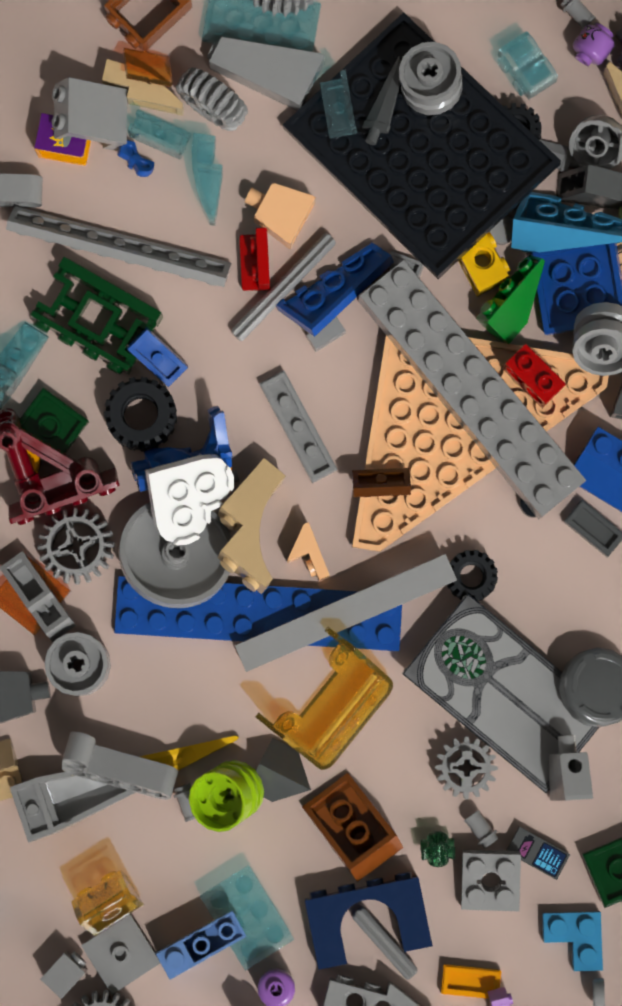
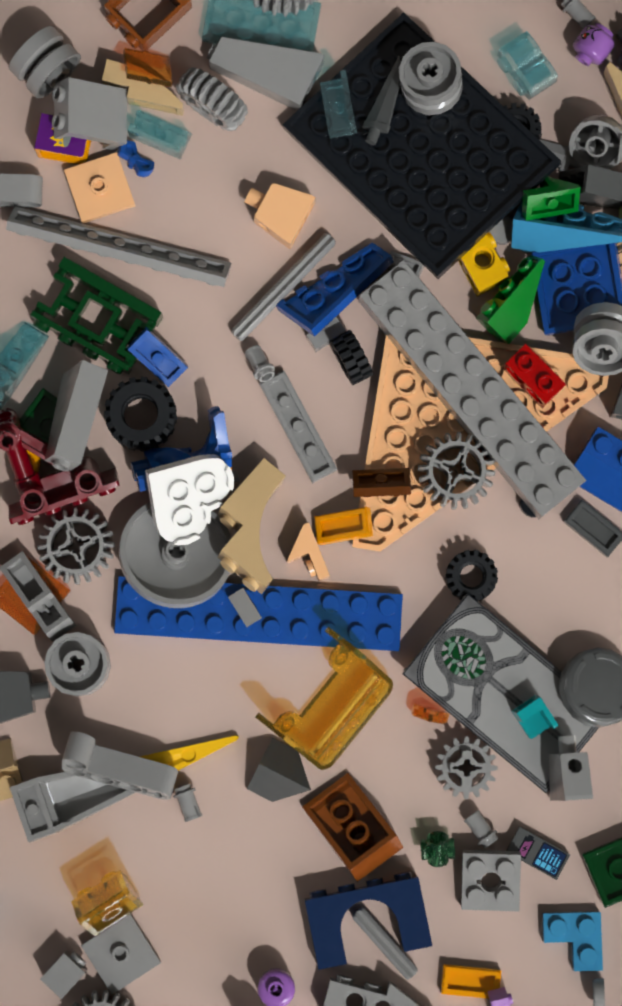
(44, 61): none -> light grey wheel
(74, 414): none -> light grey slope
(99, 188): none -> light nougat plate
(200, 944): medium blue slope -> none
(206, 174): clear light blue slope -> none
(226, 795): lime wheel -> none
(244, 607): none -> light grey piece
(255, 261): red bracket -> none
(255, 913): clear light blue plate -> none
(262, 369): none -> light grey pin
(343, 526): none -> light orange tile
(346, 612): light grey tile -> none
(351, 357): none -> black tyre
(430, 714): none -> clear orange tile
(443, 466): none -> light grey gear
(534, 717): none -> teal panel
(551, 199): none -> green slope

